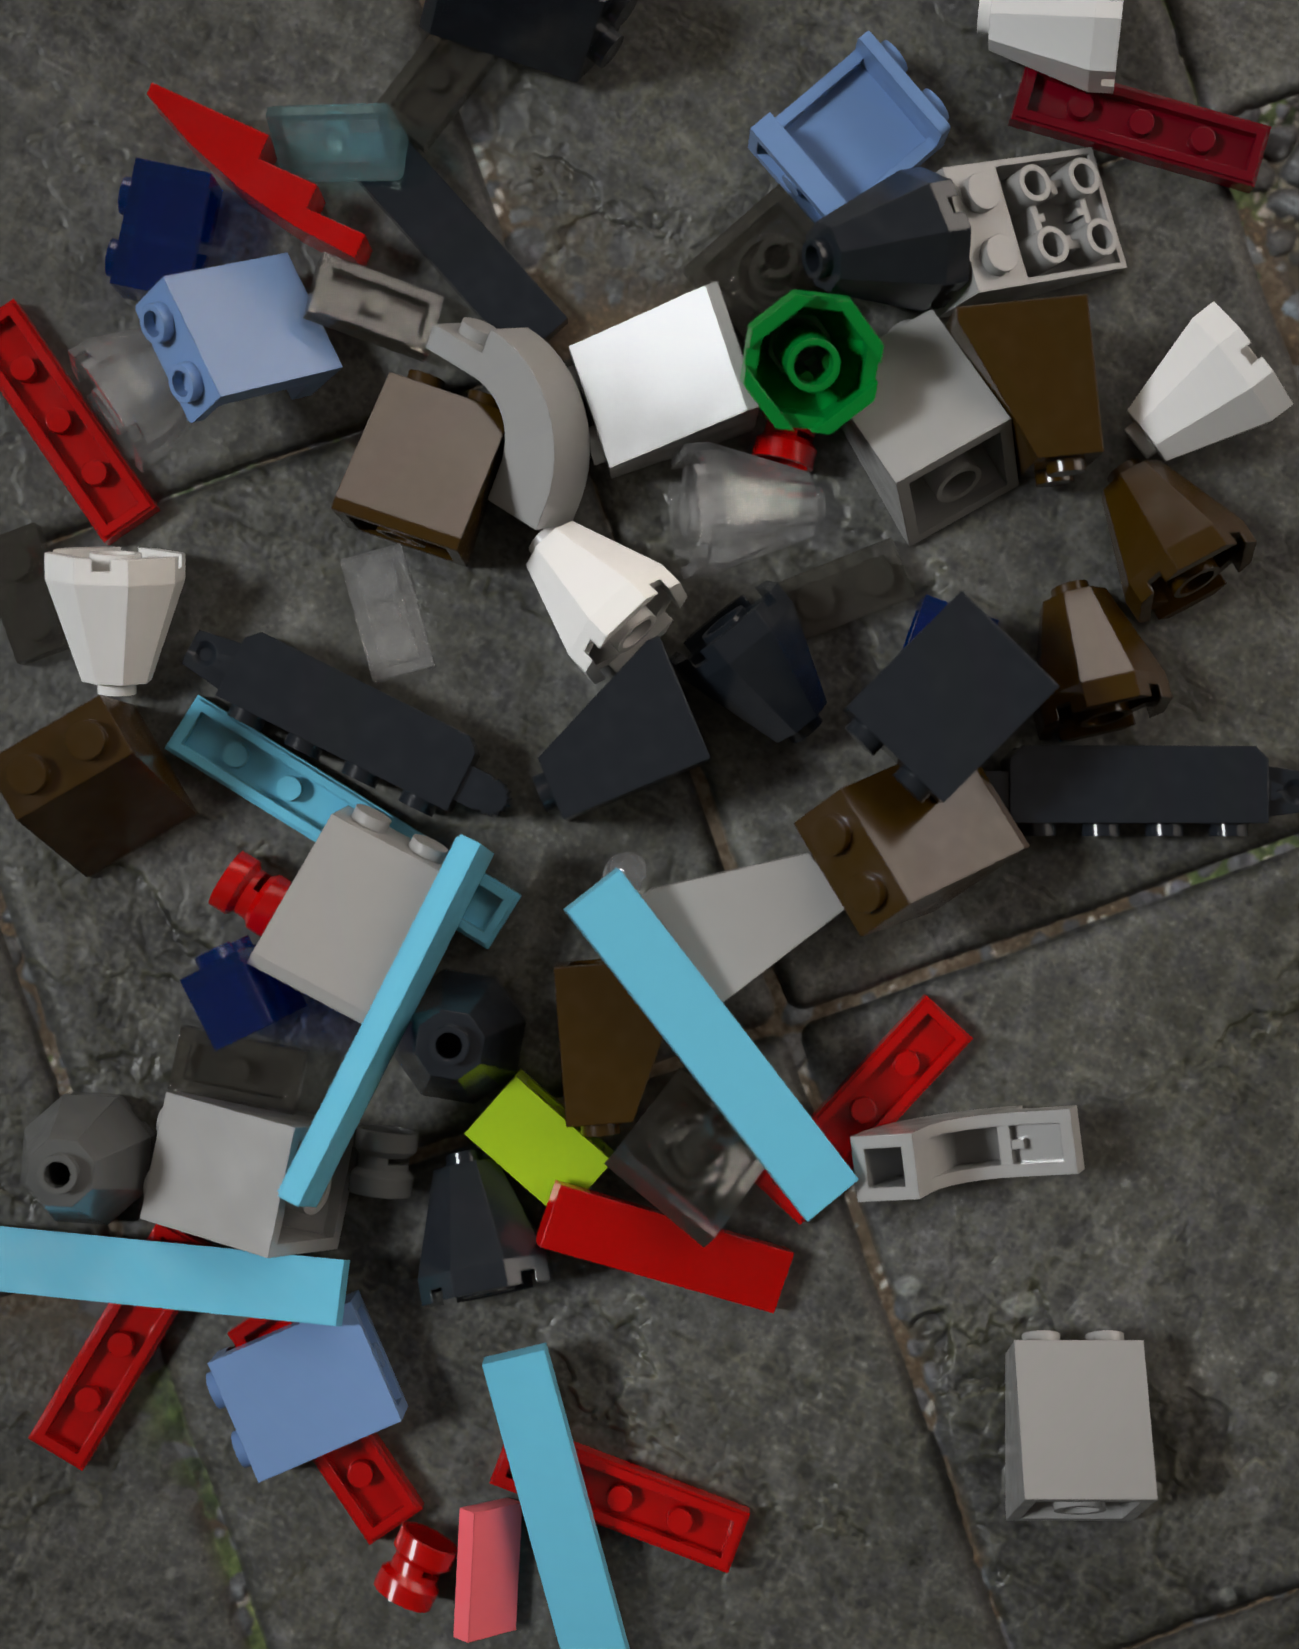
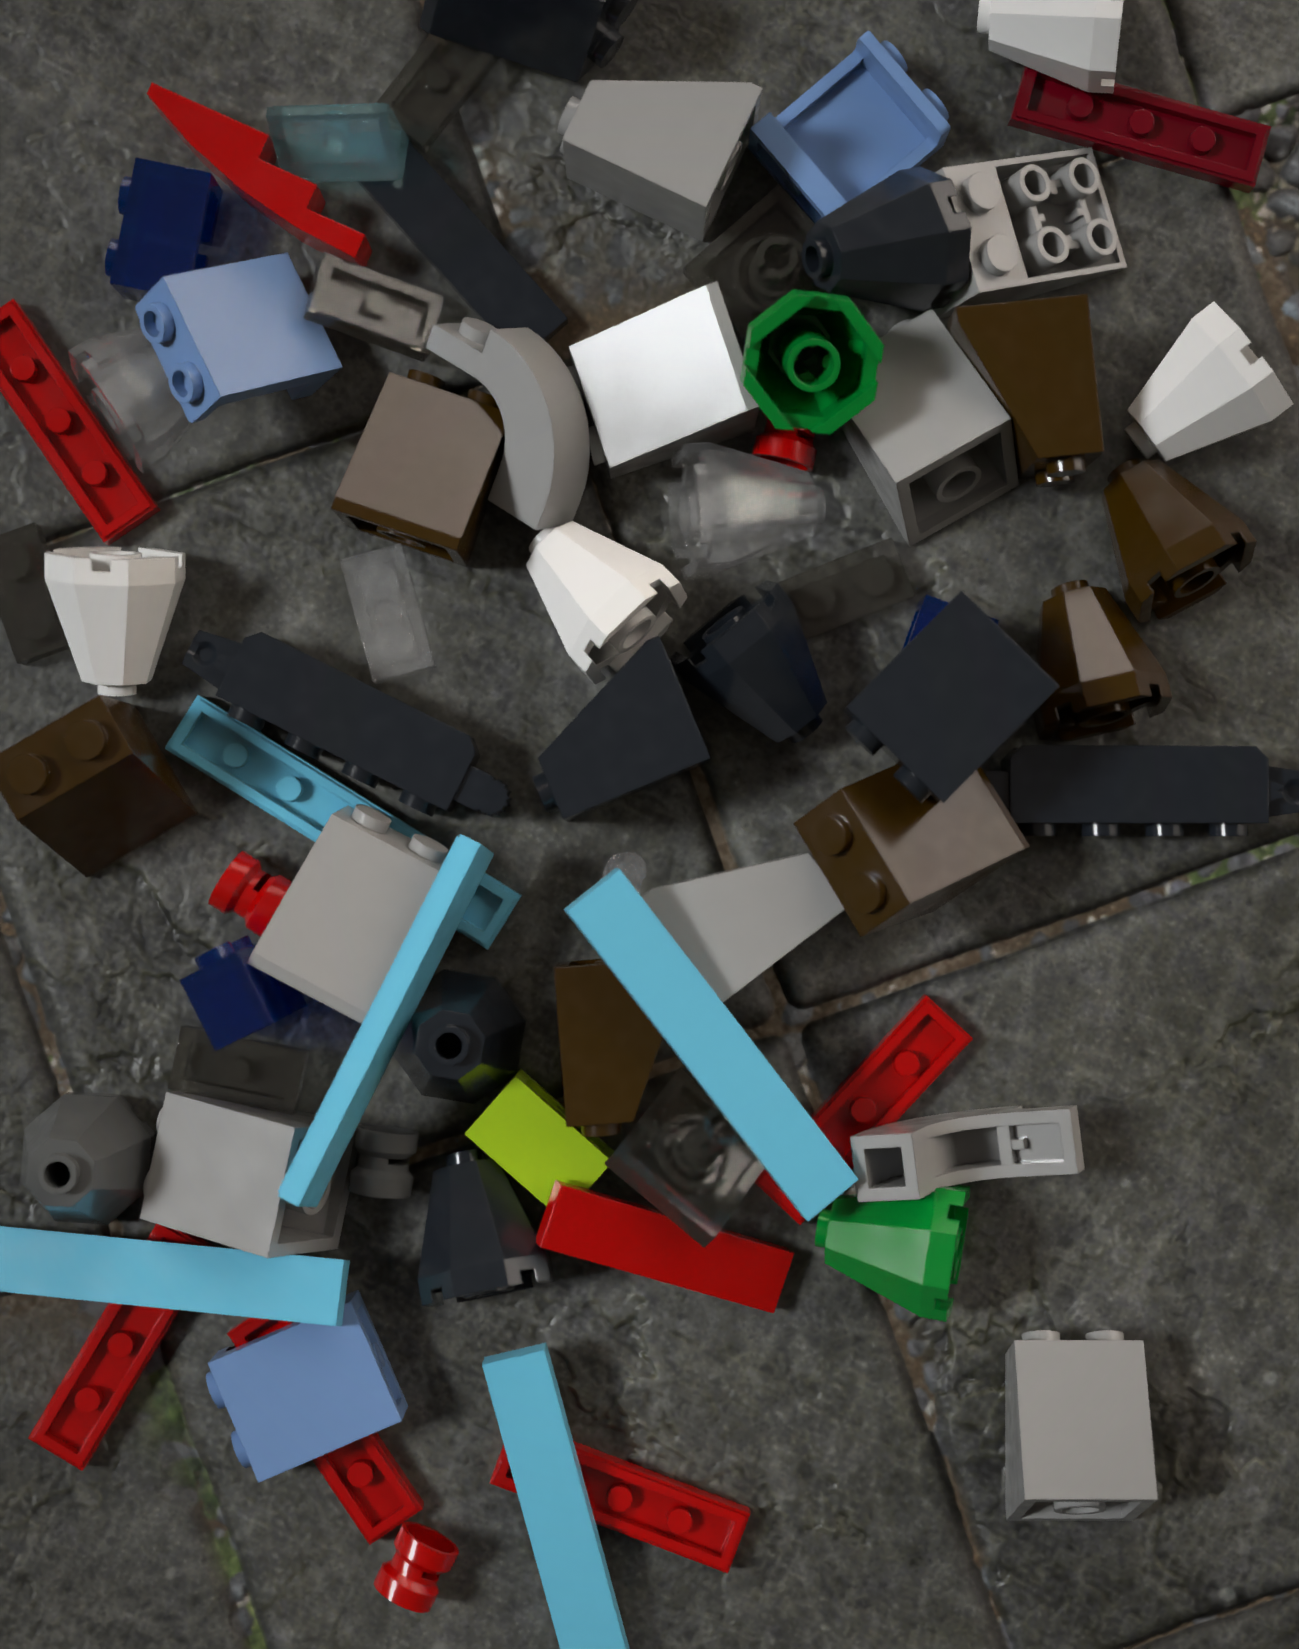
(487, 1569): coral tile -> none
(660, 145): none -> light grey slope
(900, 1246): none -> green cone

